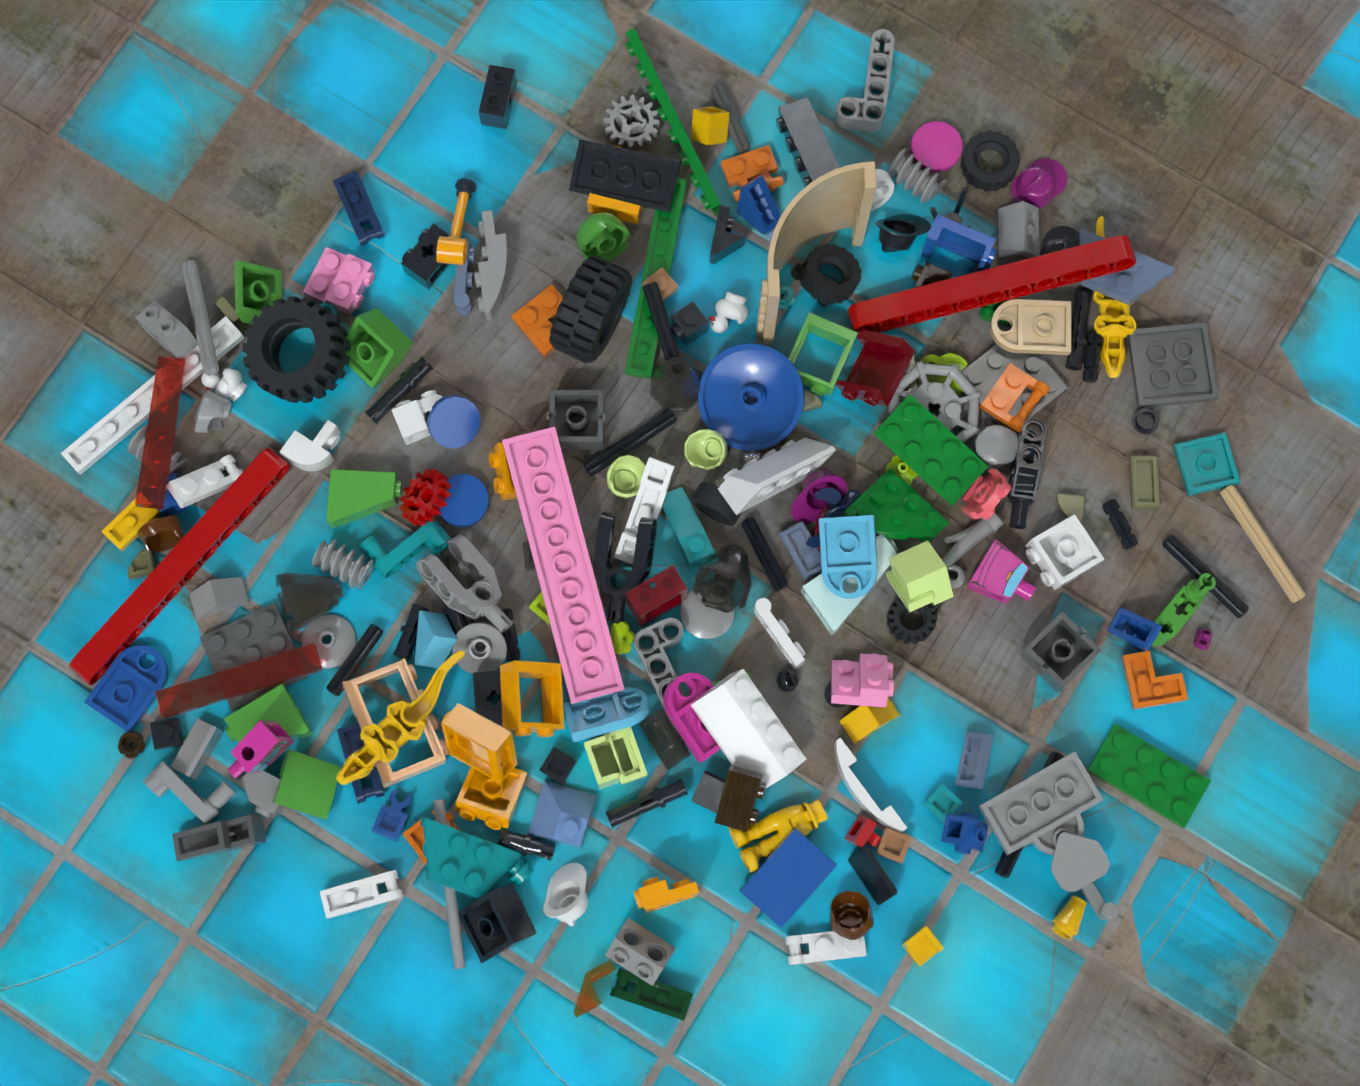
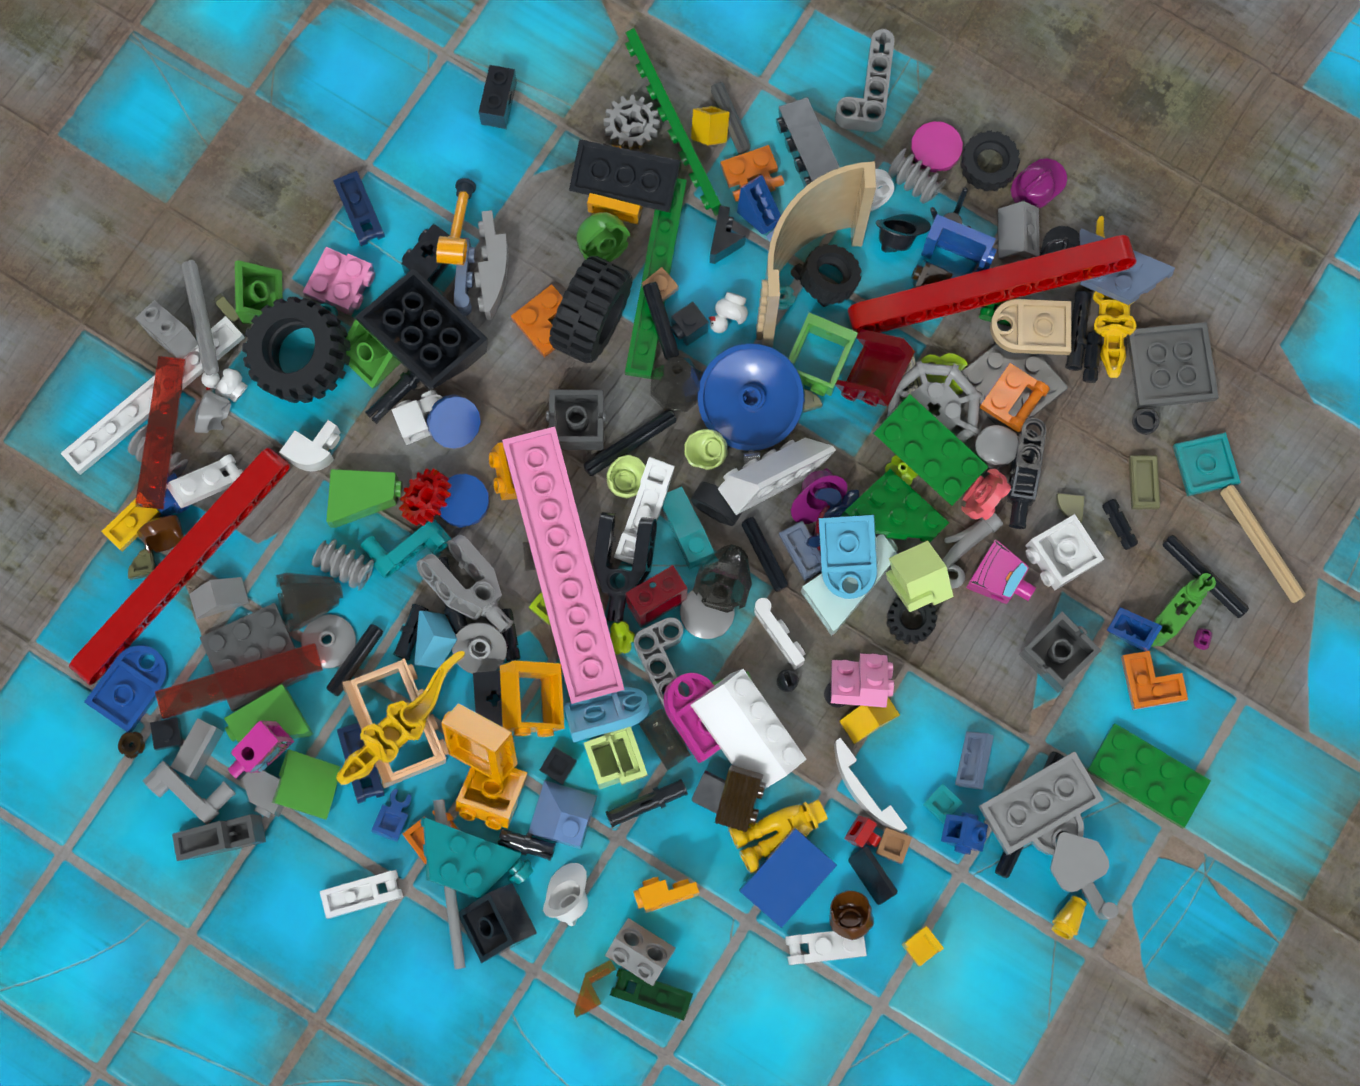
(423, 330): none -> black slope

